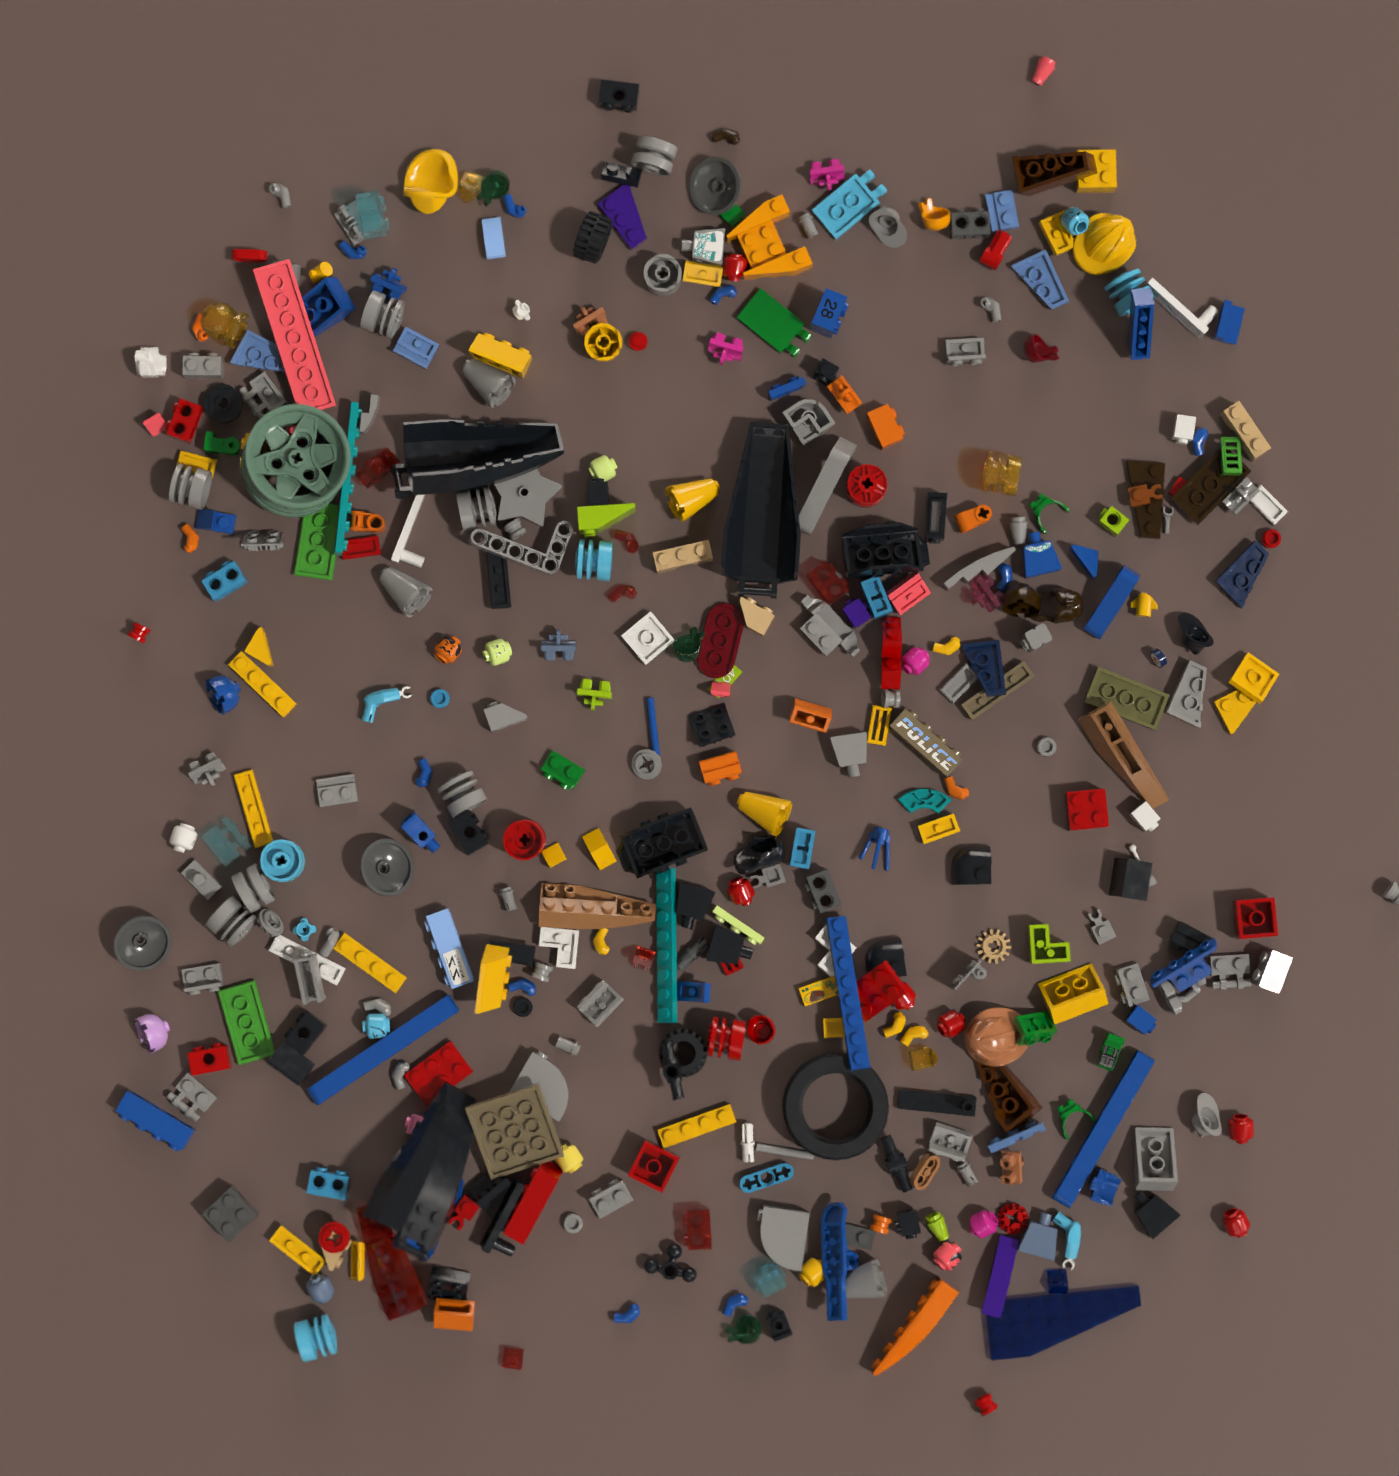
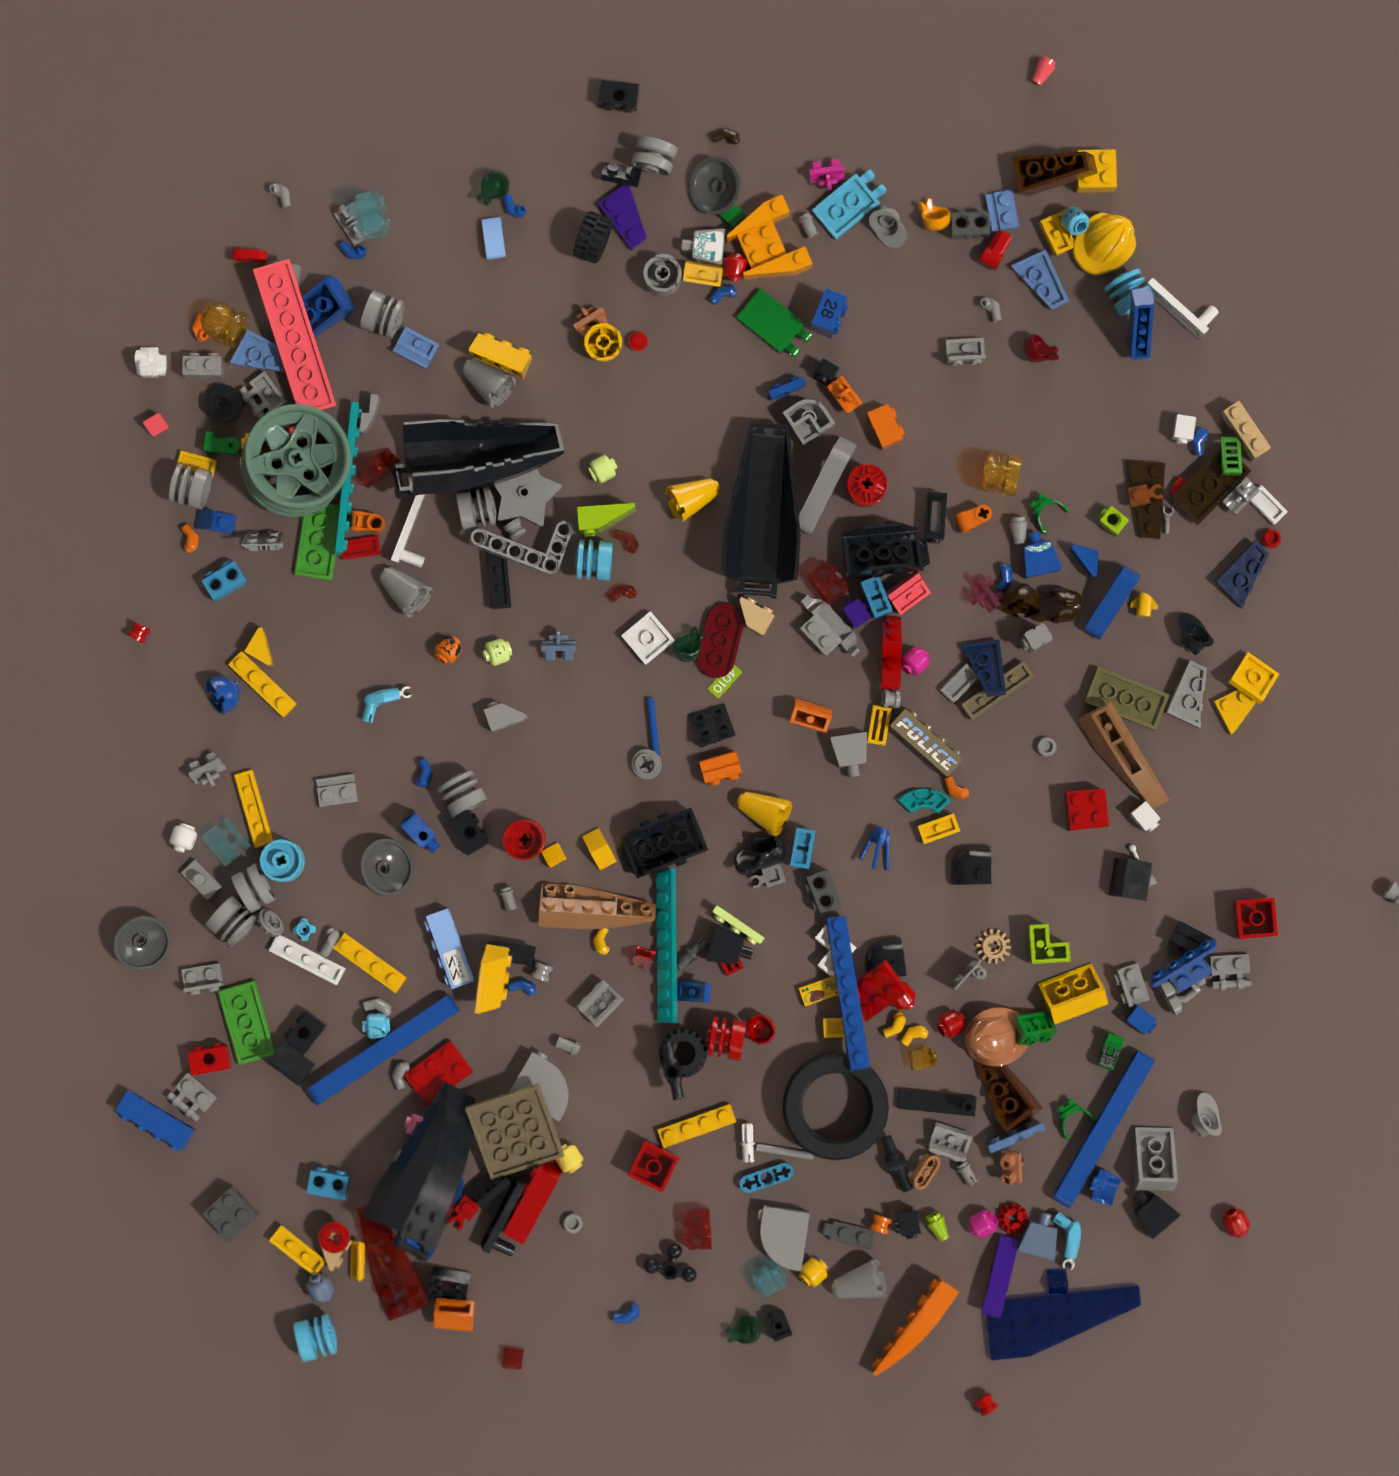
(152, 1031): lavender cylinder -> none
(189, 422): red brick -> none
(309, 978): light grey window -> none
(320, 272): yellow piece -> none
(380, 282): blue hips -> none
(431, 180): yellow piece -> none
(440, 698): dark azure tile -> none
(469, 186): clear yellow plate -> none
(521, 310): white plate -> none
(523, 1007): black tile -> none
(562, 770): green bracket -> none
(565, 941): white plate -> none
(585, 690): lime hips -> none
(598, 492): black brick -> none
(610, 1198): light grey bracket -> none
(683, 555): tan arch -> none
(693, 903): black torso -> none
(720, 689): coral slope -> none
(725, 350): dark pink hips -> none
(734, 1301): blue arm -> none
(740, 891): red head -> none
(836, 1259): blue piece -> none
(947, 1256): coral head -> none
(949, 648): yellow arm -> none
(984, 565): light grey slope -> none
(1102, 929): light grey plate -> none
(1158, 658): dark blue tile -> none
(1229, 323): blue panel -> none
(1241, 1128): red head -> none
(1271, 970): brick -> none

